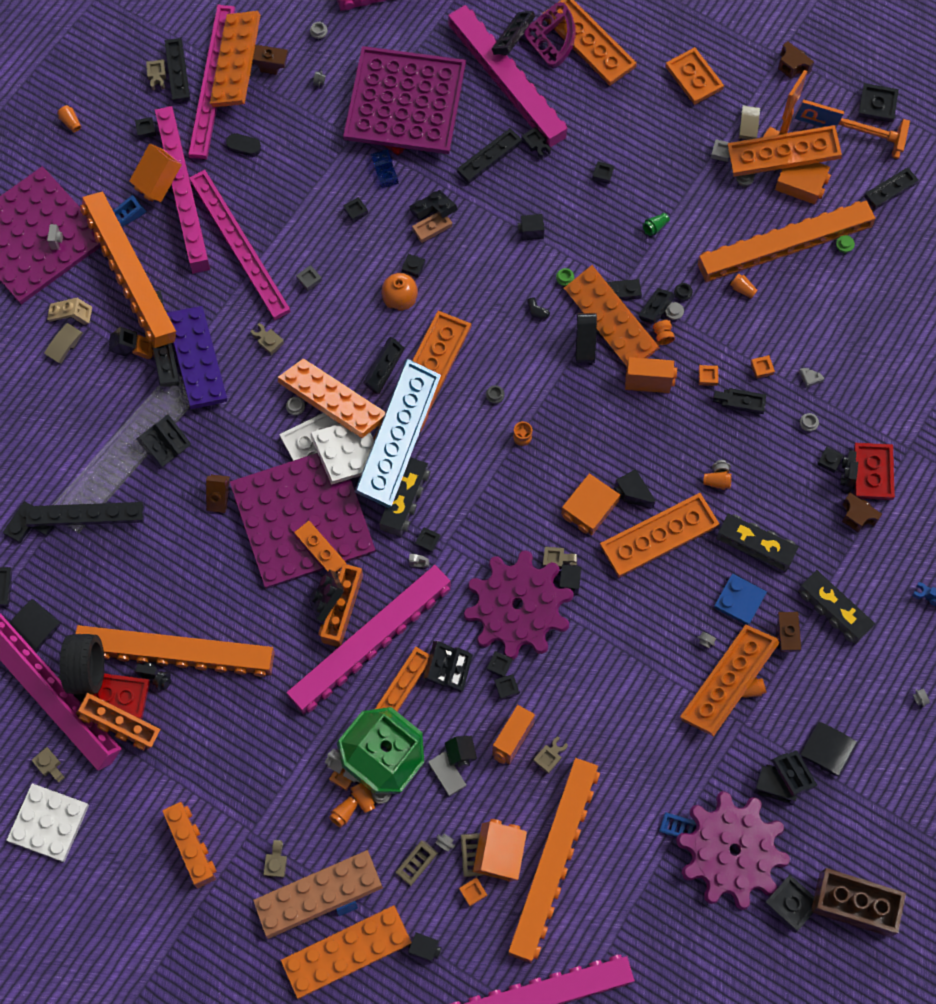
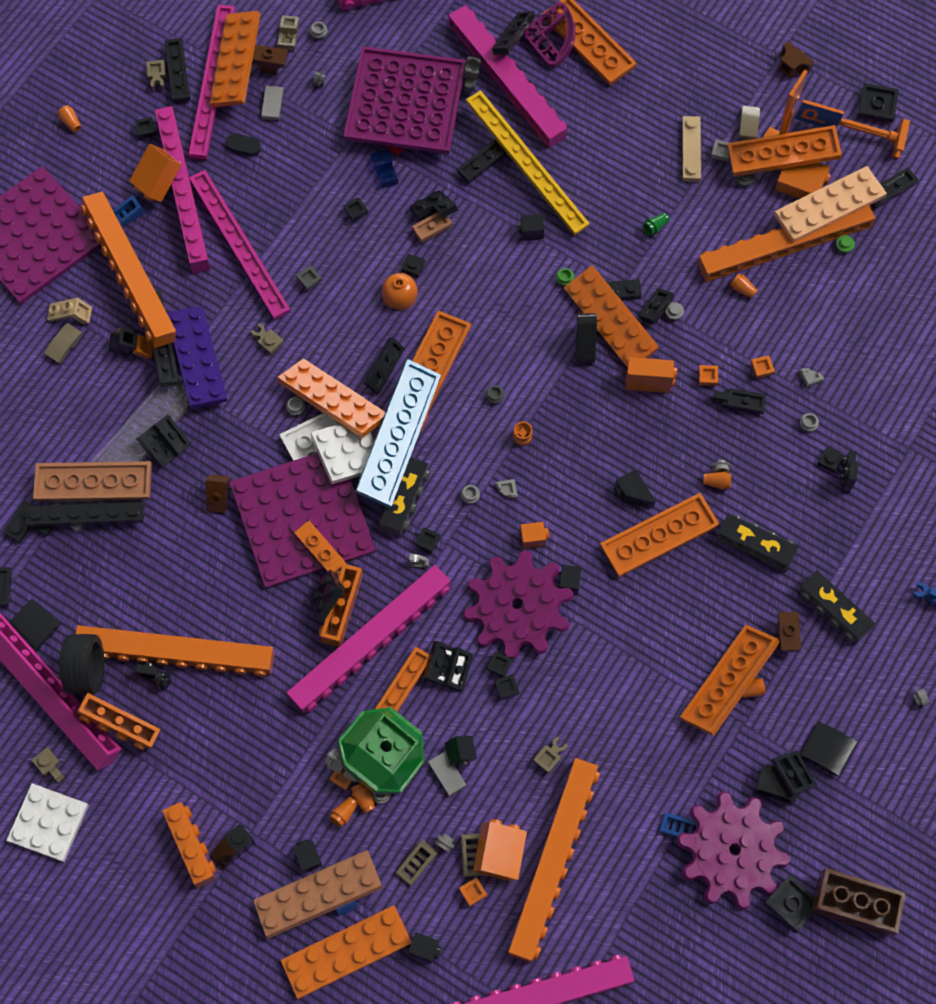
(54, 237): light grey plate -> none
(92, 481): none -> nougat plate
(125, 693): red plate -> none
(232, 846): none -> black slope
(272, 103): none -> light grey tile
(275, 864): dark tan plate -> none
(288, 33): none -> dark tan slope
(307, 856): none -> black brick
(470, 74): none -> dark grey plate
(470, 494): none -> light grey plate
(507, 488): none -> light grey tile
(513, 735): orange brick -> none
(527, 163): none -> yellow plate
(533, 535): none -> orange brick
(536, 141): black plate -> none
(537, 311): black arm -> none
(557, 555): dark tan plate -> none
(590, 504): orange brick -> none
(603, 172): black plate -> none
(663, 332): orange wheel -> none
(683, 291): black plate -> none
(691, 149): none -> tan plate
(694, 76): orange plate -> none
(706, 639): light grey plate -> none
(740, 599): blue plate -> none
(830, 204): none -> light nougat plate
(859, 513): reddish brown brick -> none
(875, 471): red plate -> none

